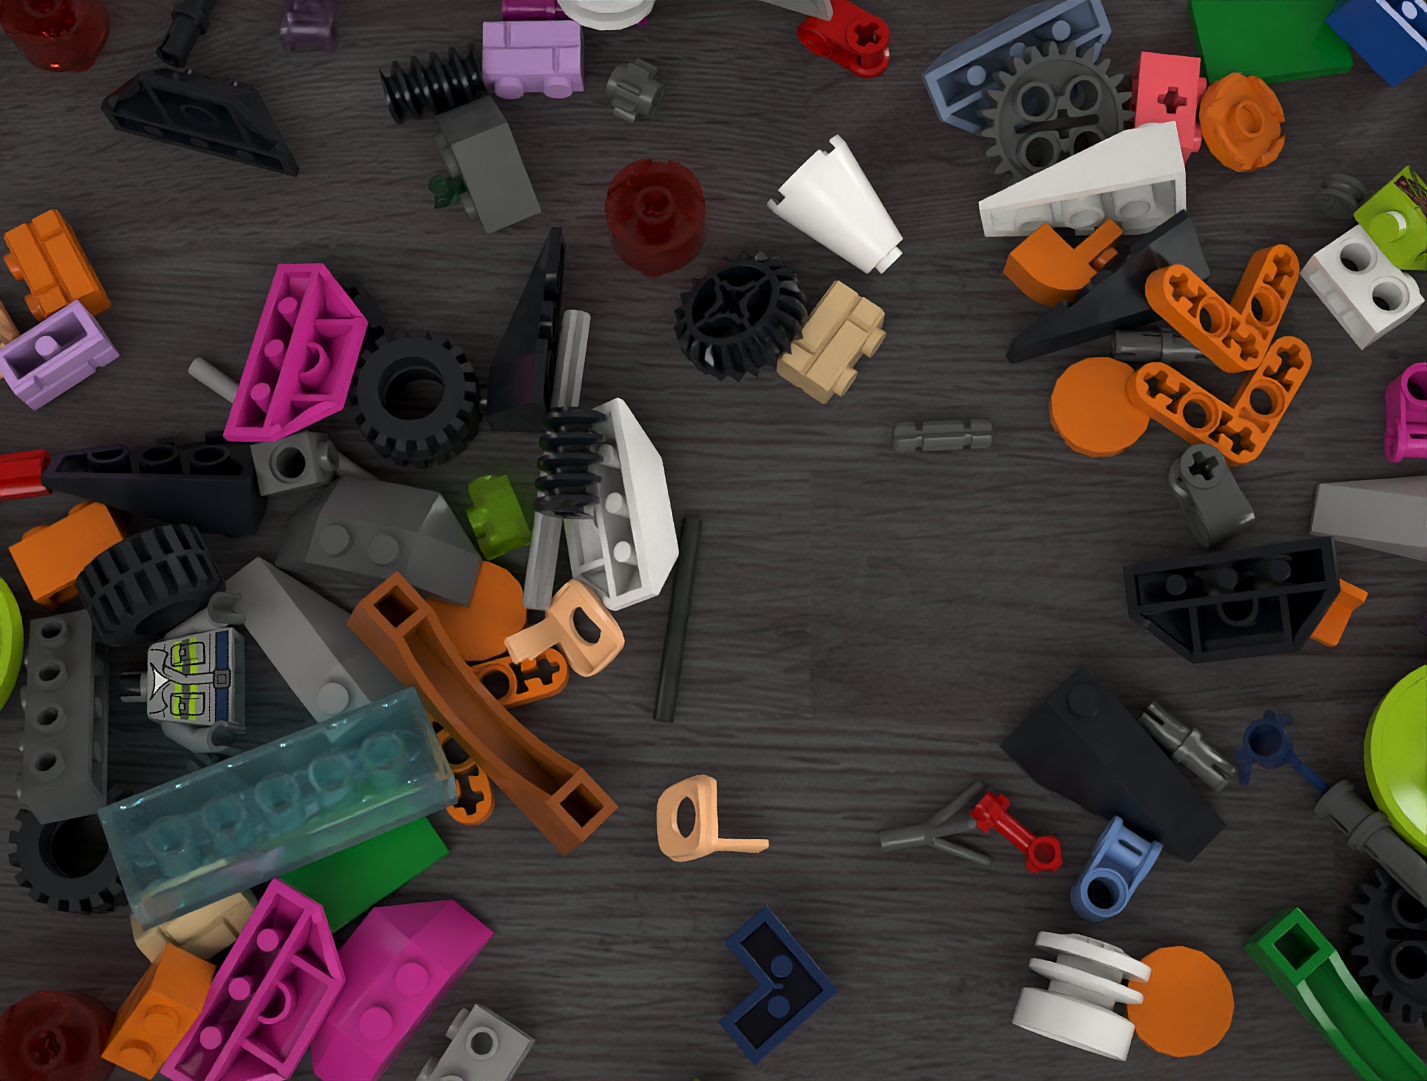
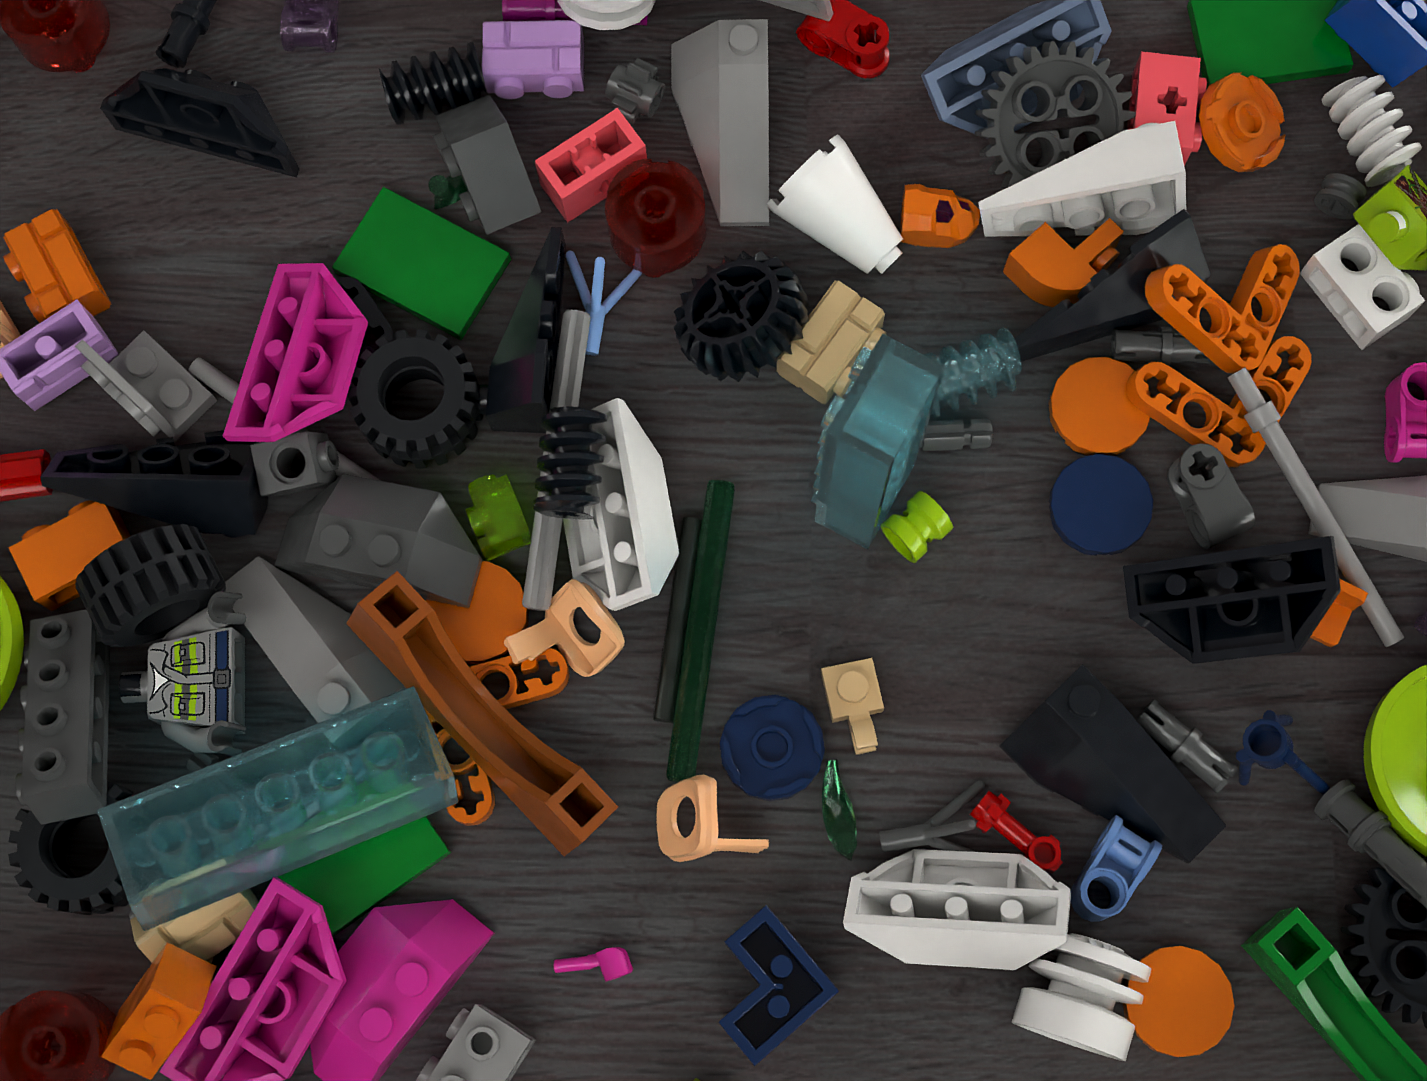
(150, 386): none -> light grey bracket
(422, 263): none -> green tile
(583, 166): none -> coral brick
(592, 301): none -> light blue plant
(612, 961): none -> dark pink hand
(700, 631): none -> clear green axle
(724, 103): none -> light grey wedge
(772, 747): none -> dark blue tile
(838, 812): none -> clear green bar
(854, 696): none -> tan plate
(873, 438): none -> clear light blue brick
(921, 522): none -> lime wheel
(936, 217): none -> orange rock
(959, 909): none -> white wedge
(977, 367): none -> clear light blue piece
(1100, 505): none -> dark blue tile
(1264, 418): none -> light grey bar
(1370, 128): none -> white piece

